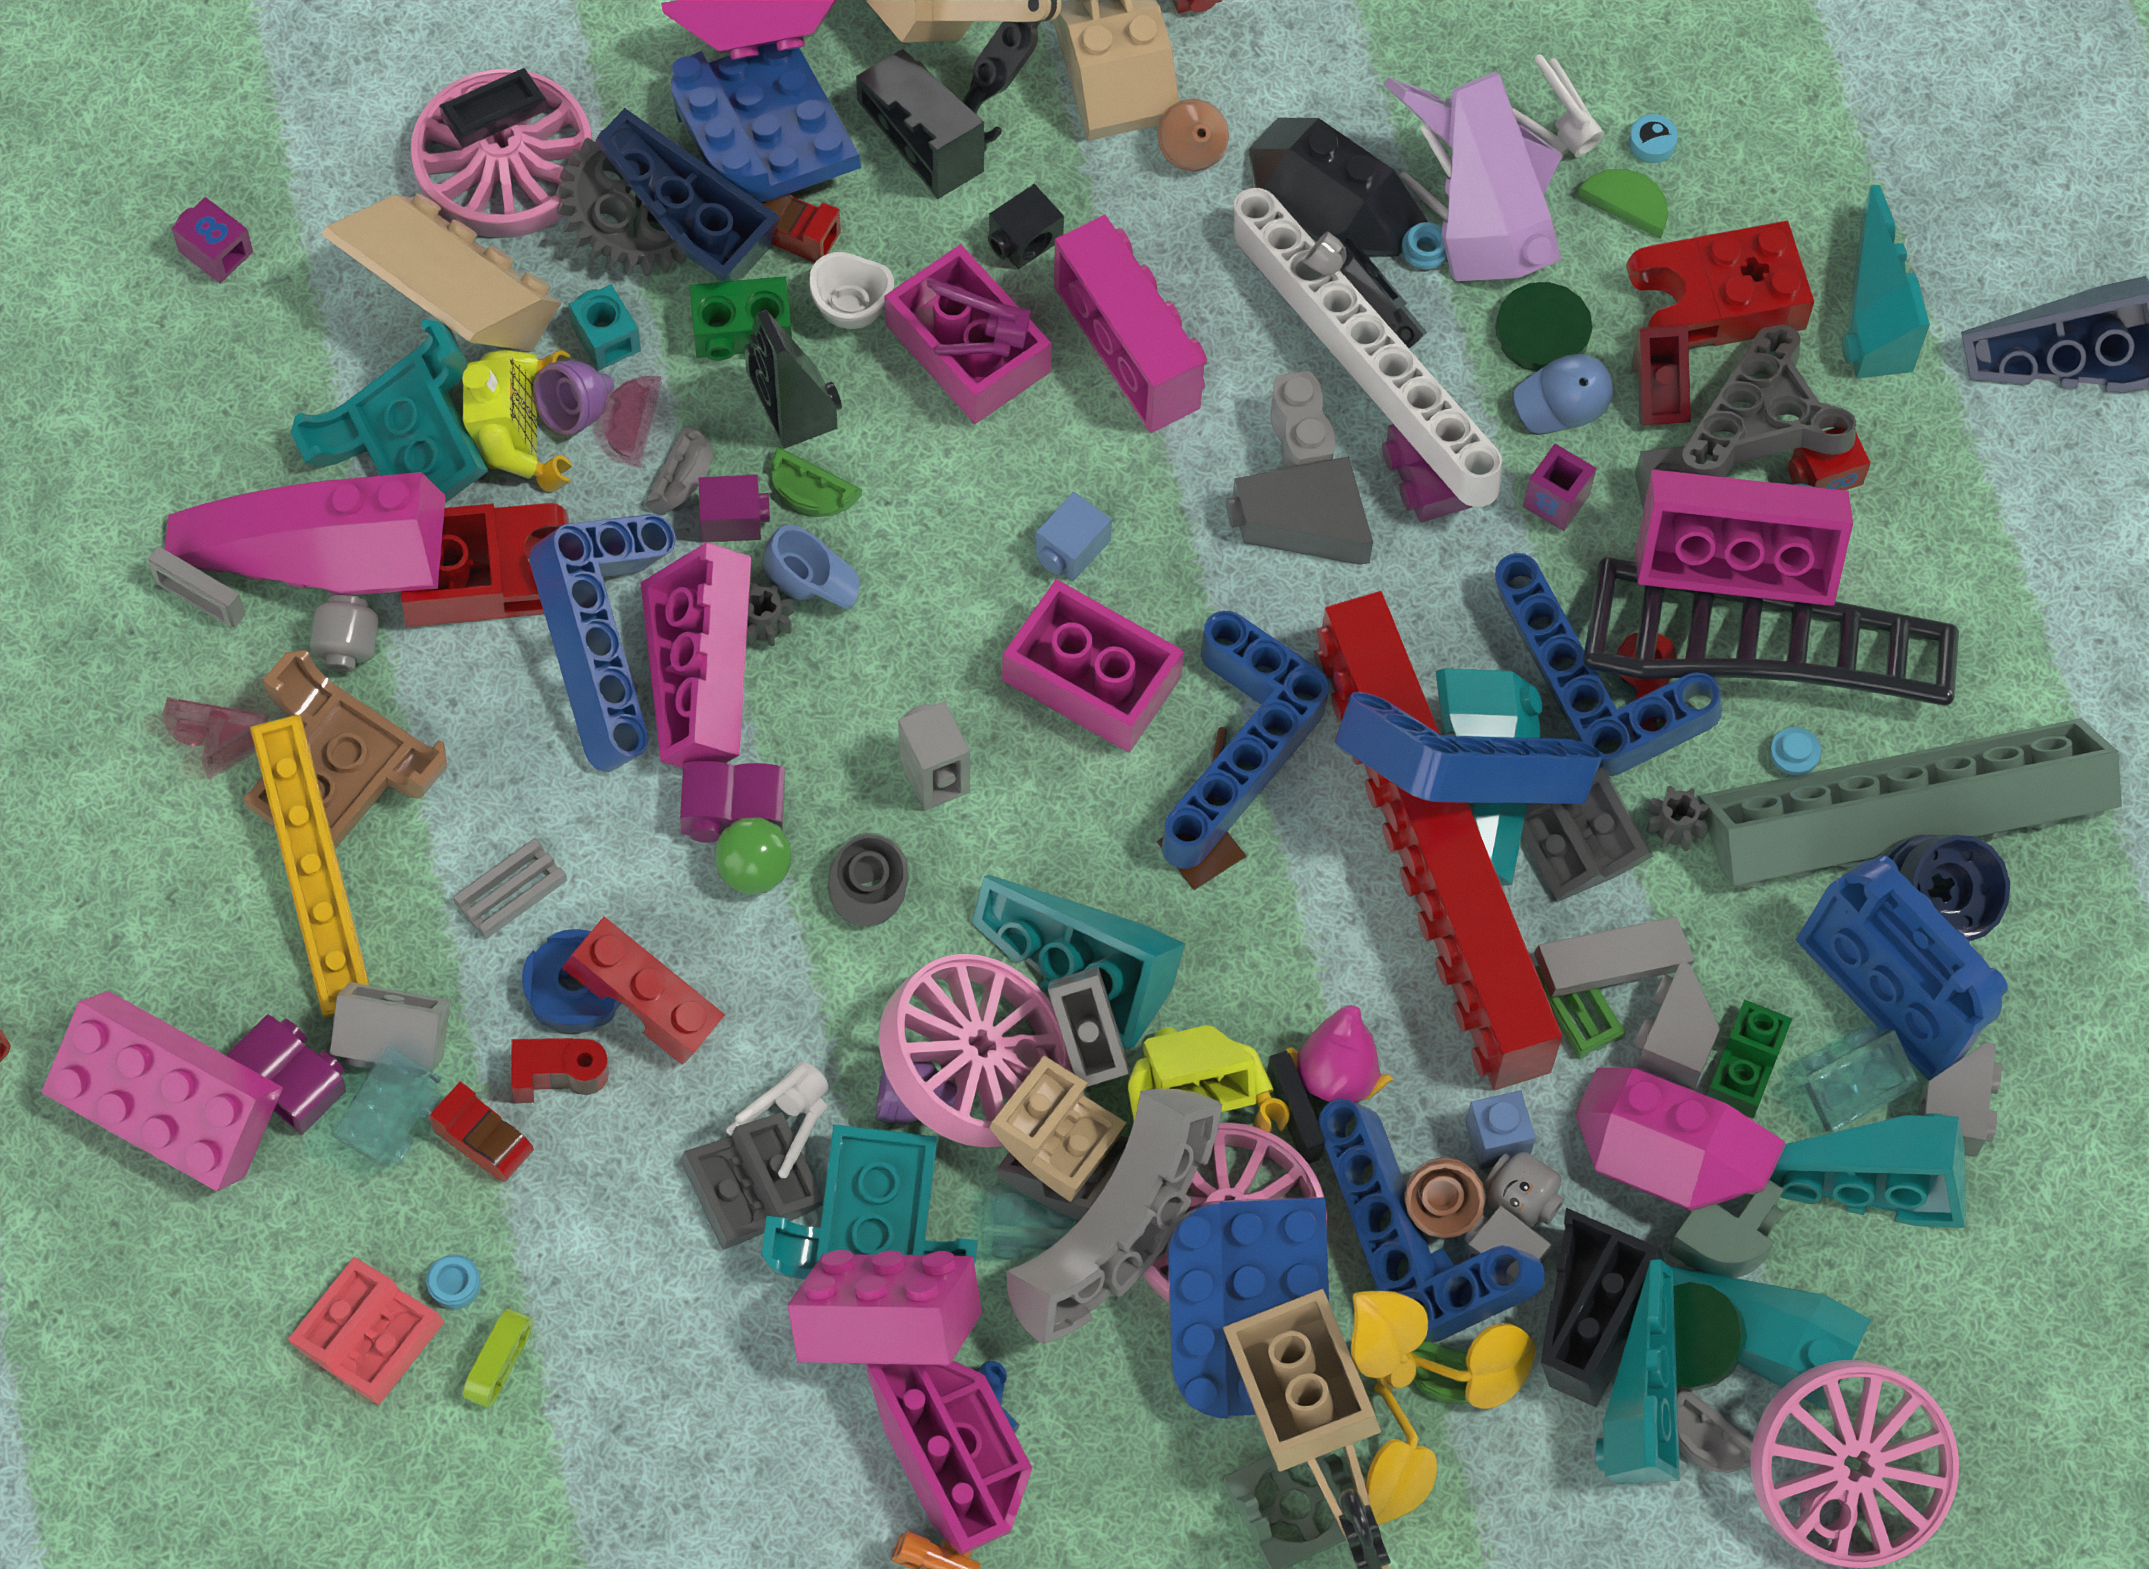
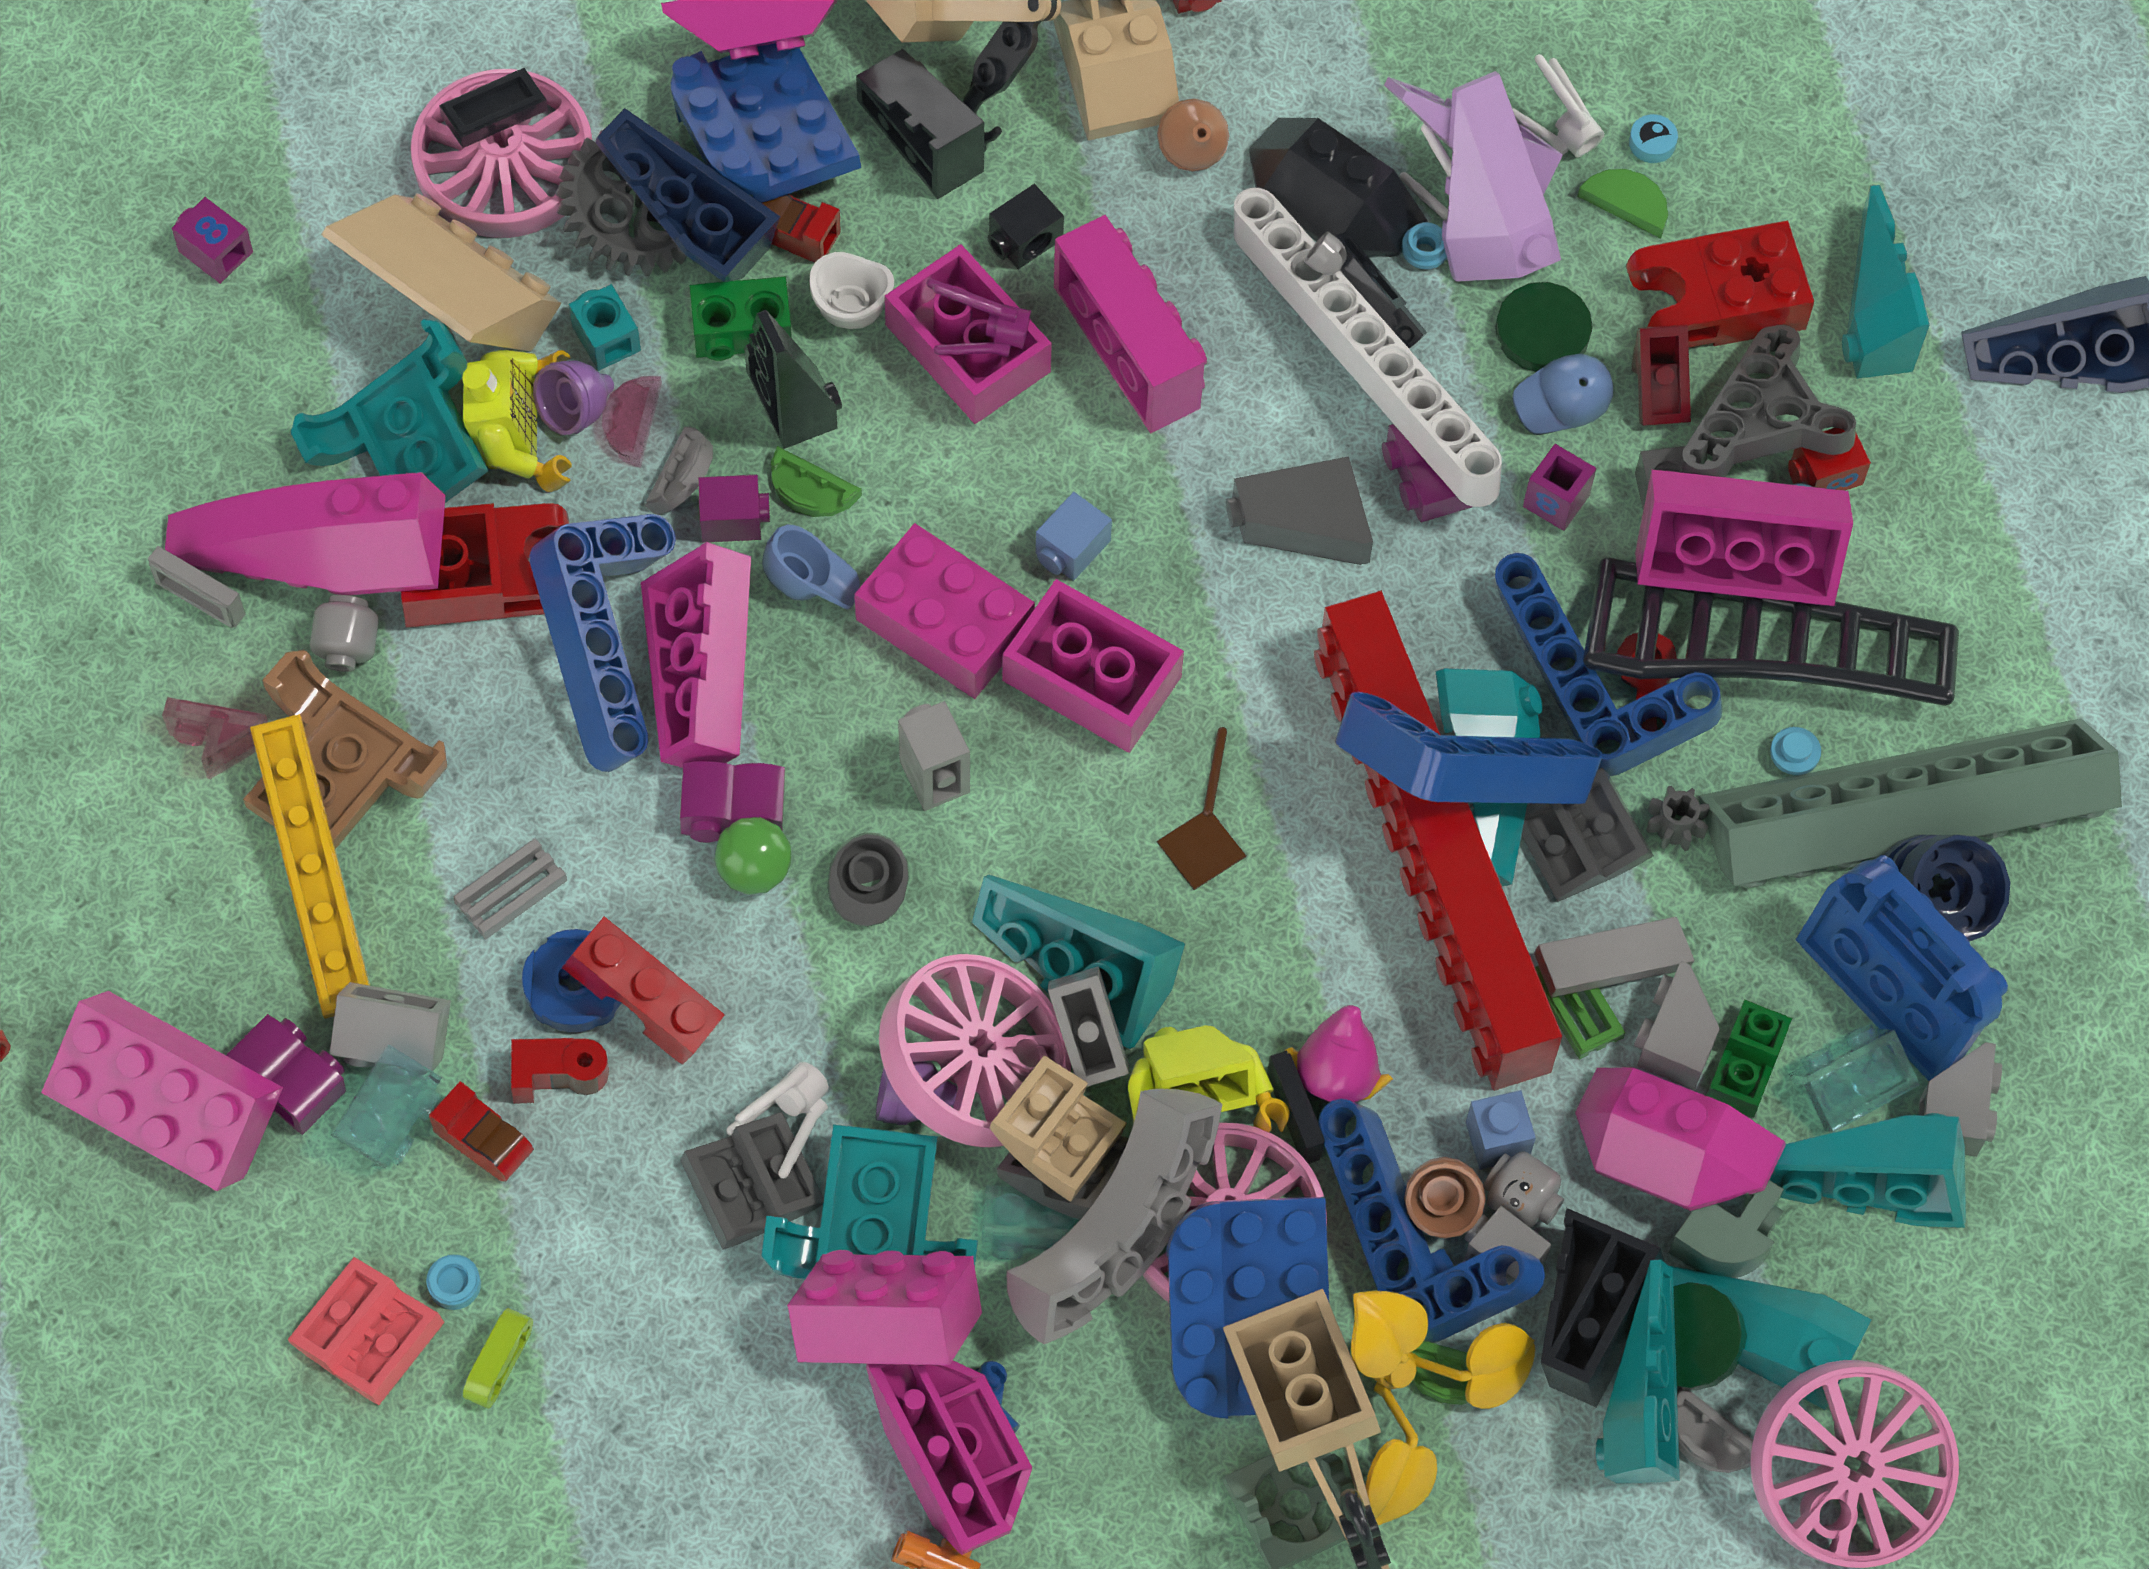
(767, 614): dark grey gear -> none
(942, 610): none -> dark pink brick
(1252, 743): blue beam -> none
(1300, 421): light grey brick -> none

